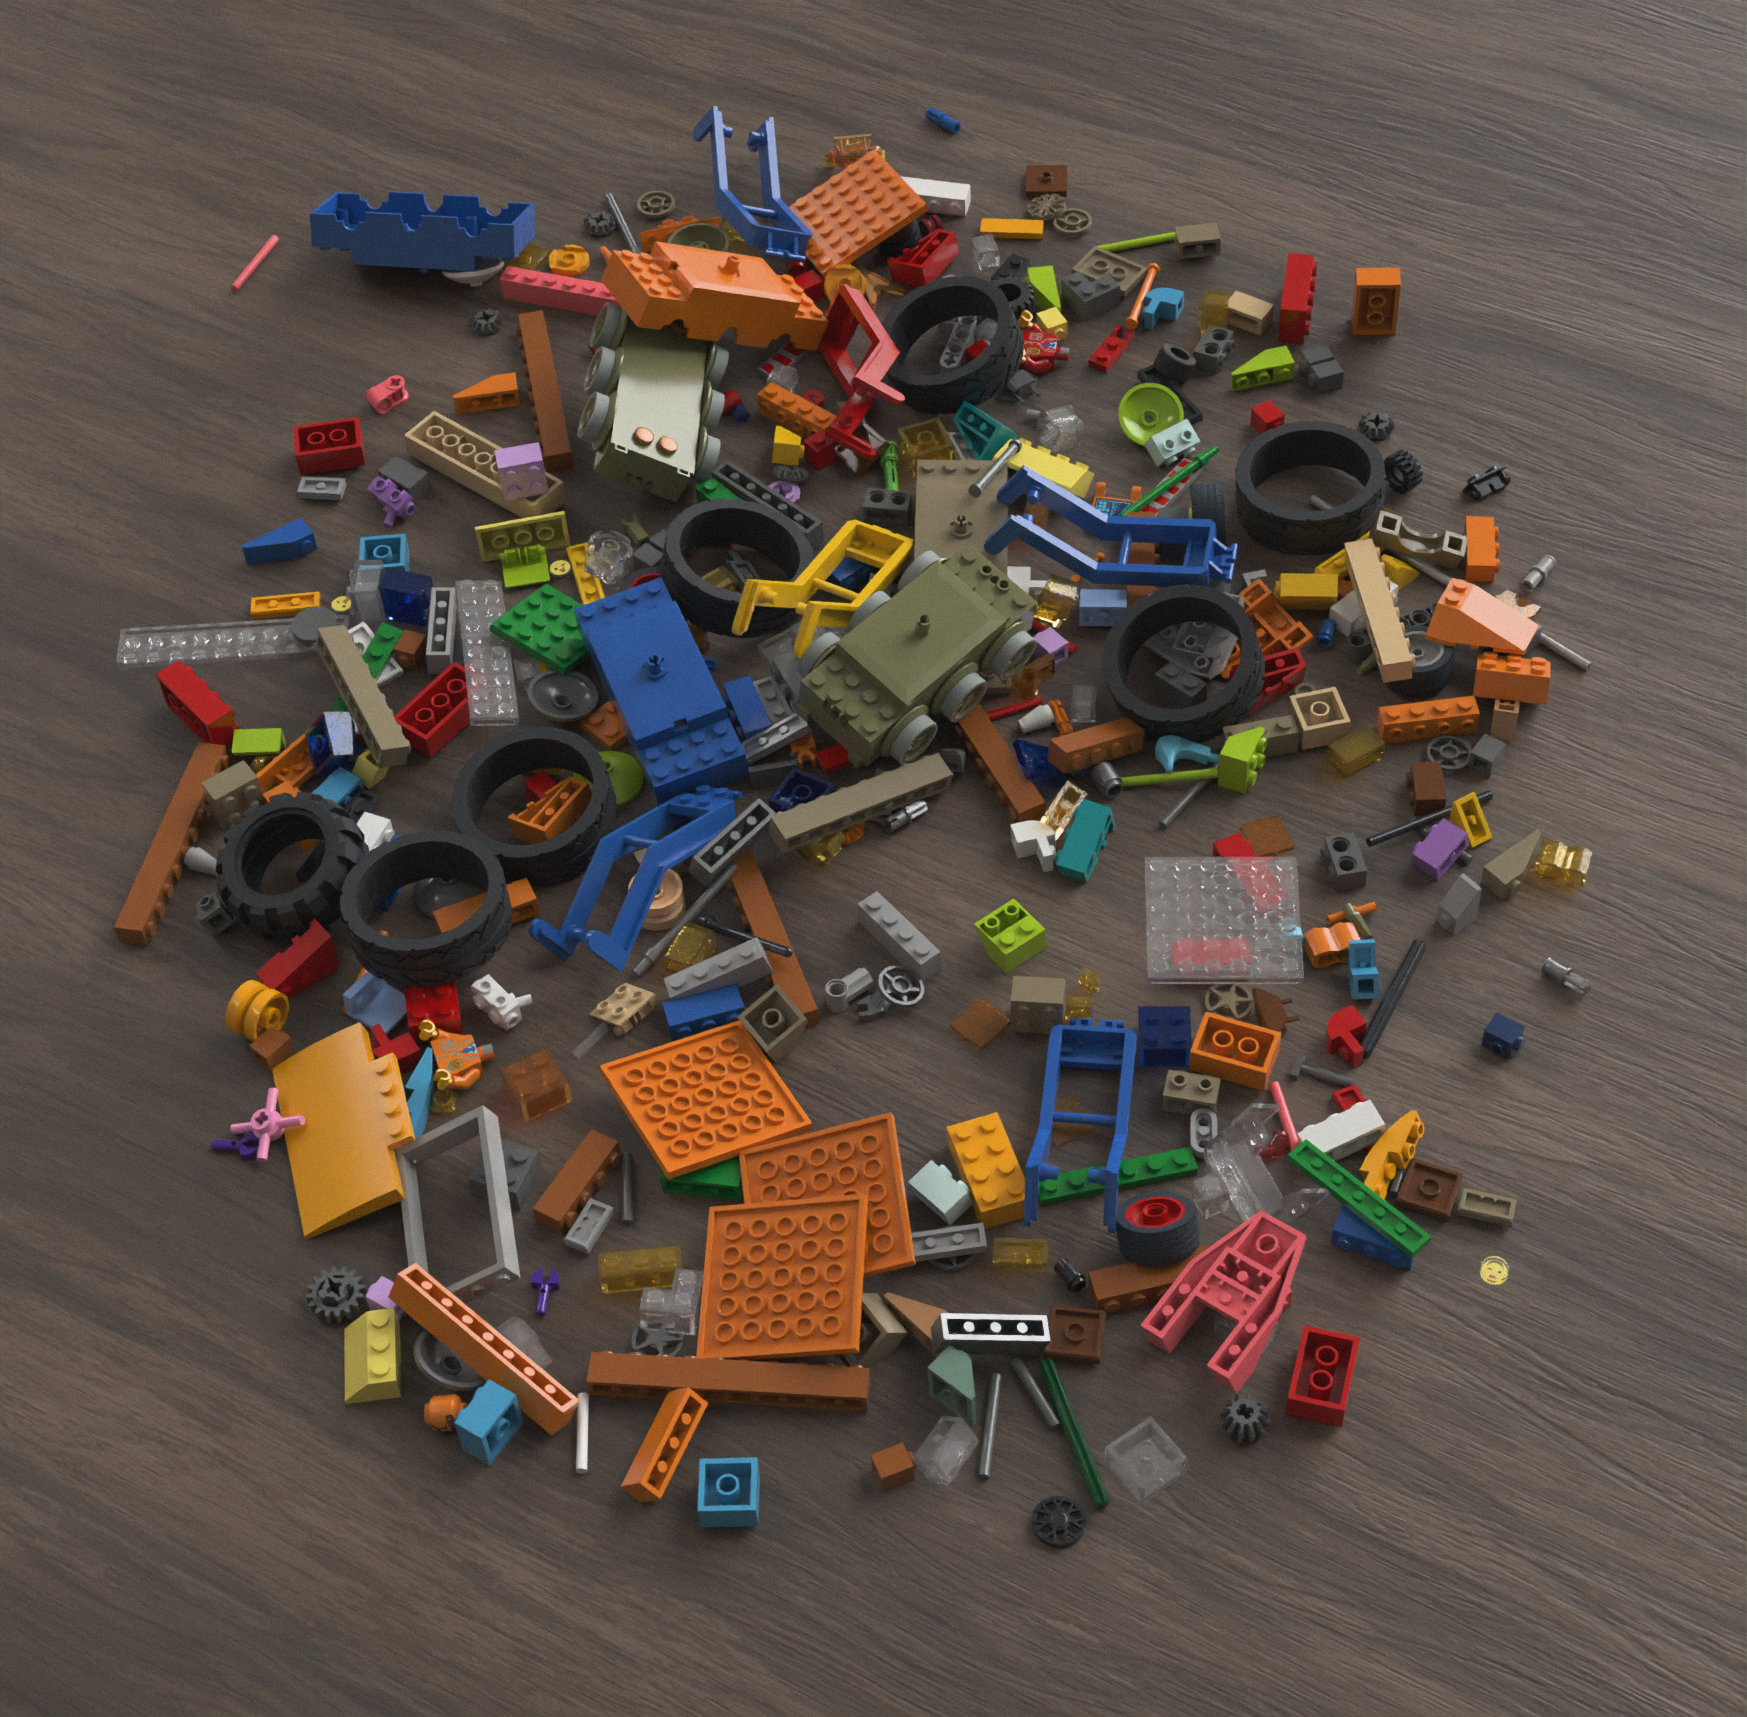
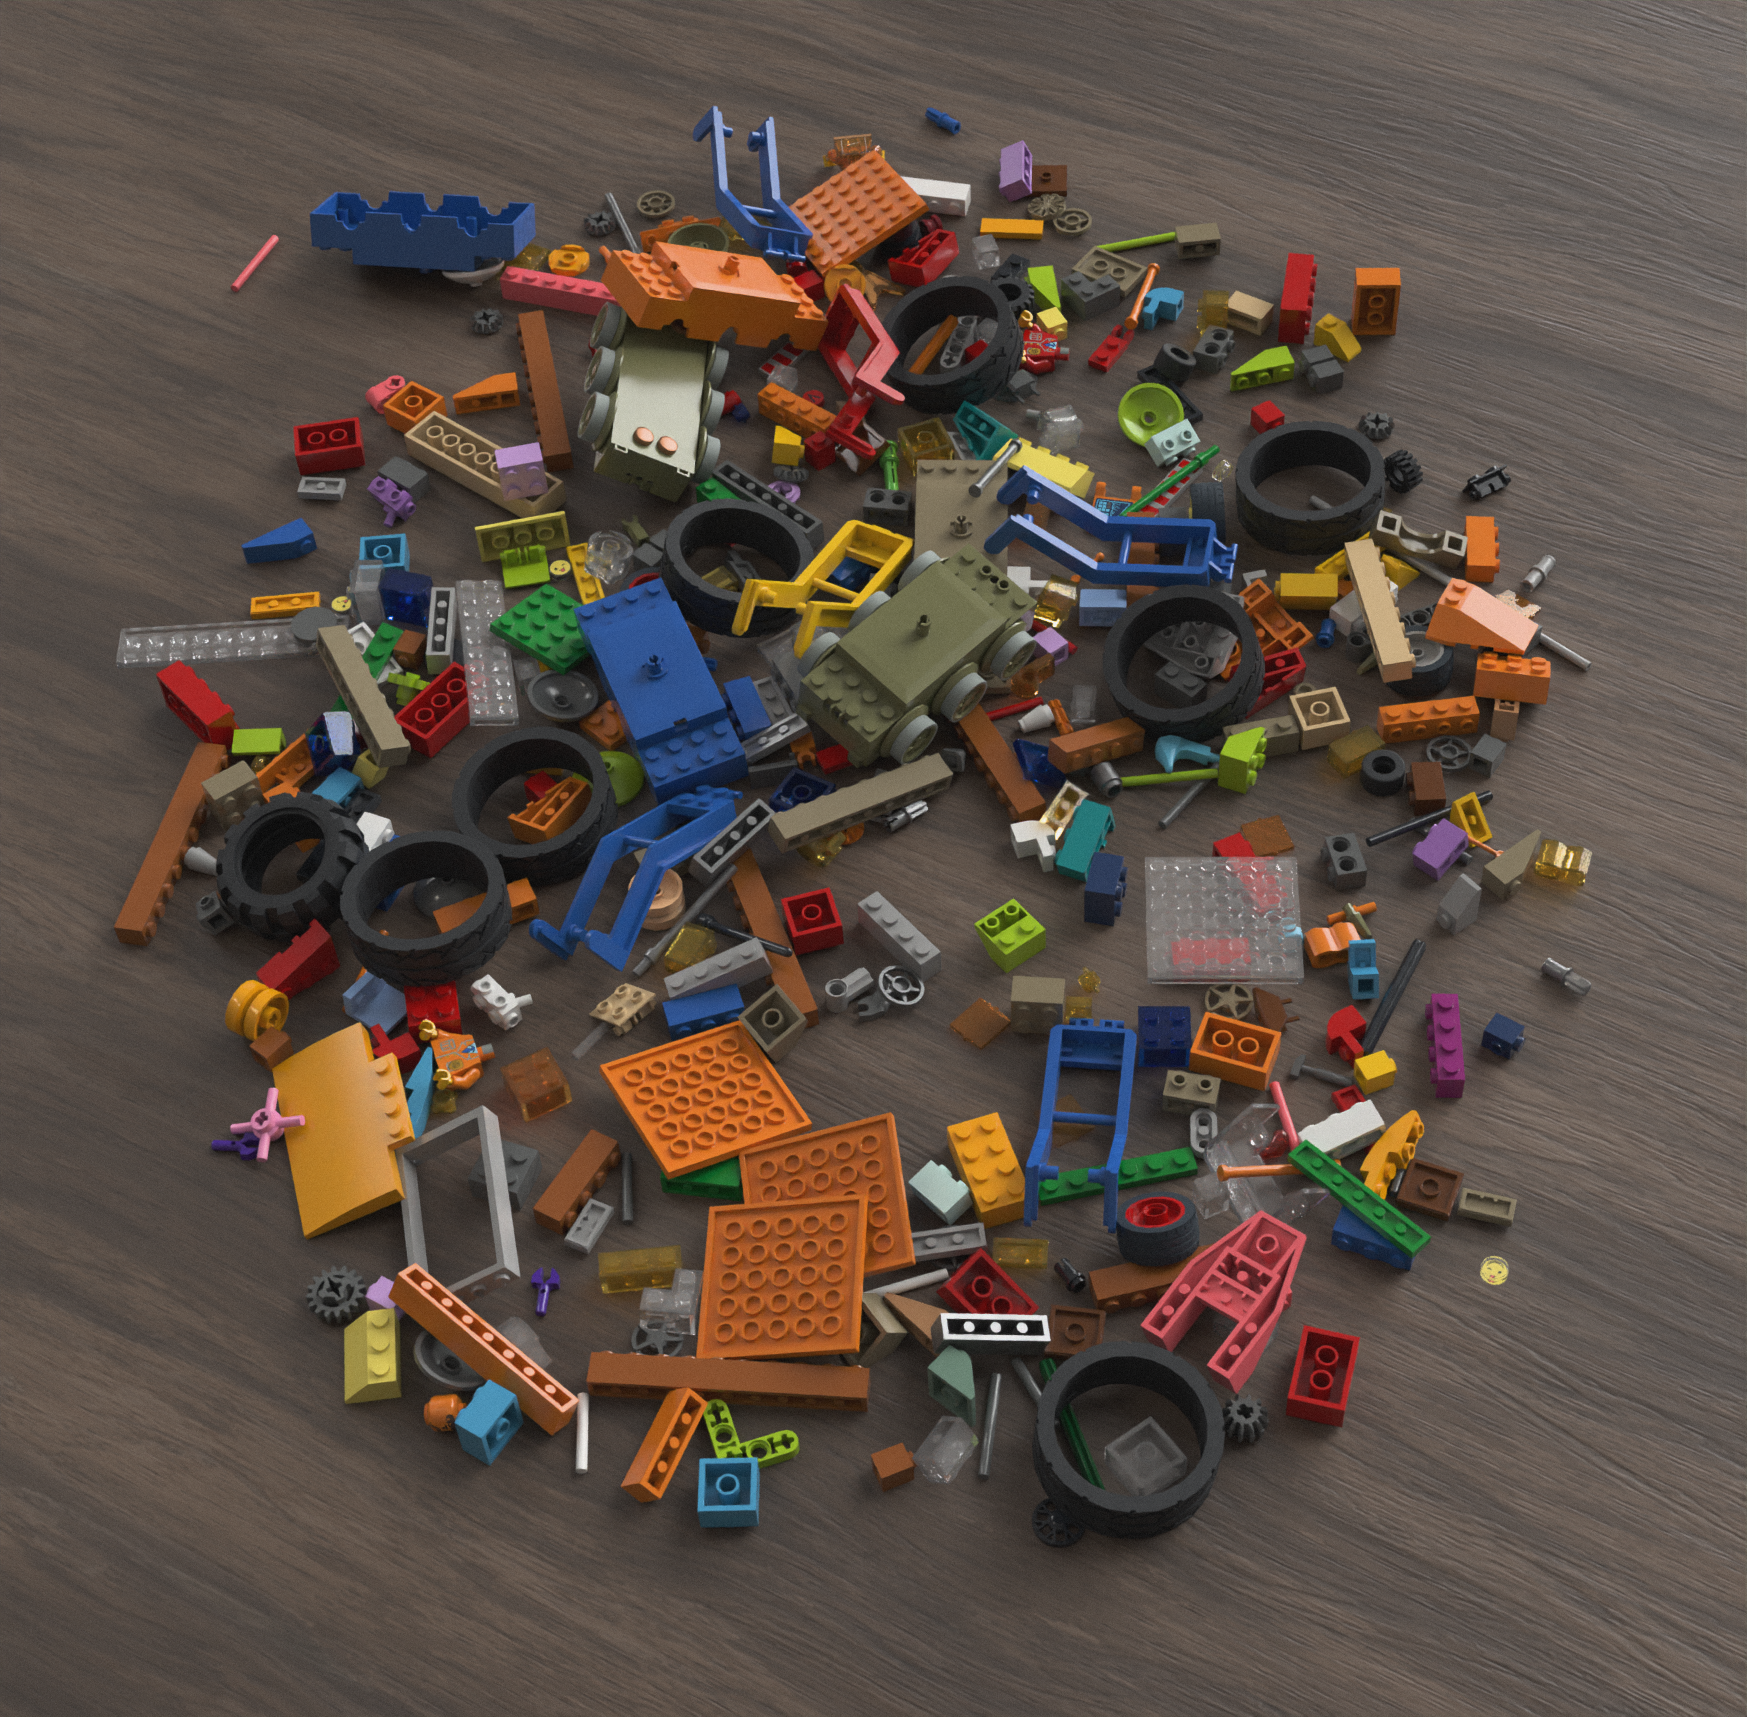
(408, 686): none -> lime plant
(412, 406): none -> orange brick
(734, 1449): none -> lime beam
(812, 921): none -> red brick
(912, 1283): none -> white bar
(934, 345): none -> orange axle
(984, 1288): none -> red slope
(1015, 171): none -> medium lavender brick
(1105, 889): none -> dark blue brick
(1144, 1367): none -> black tyre
(1222, 470): none -> clear tile
(1225, 1172): none -> orange bar
(1337, 337): none -> yellow slope
(1374, 1072): none -> yellow brick
(1378, 783): none -> black tyre
(1446, 1045): none -> magenta brick
(1484, 847): none -> orange hinge

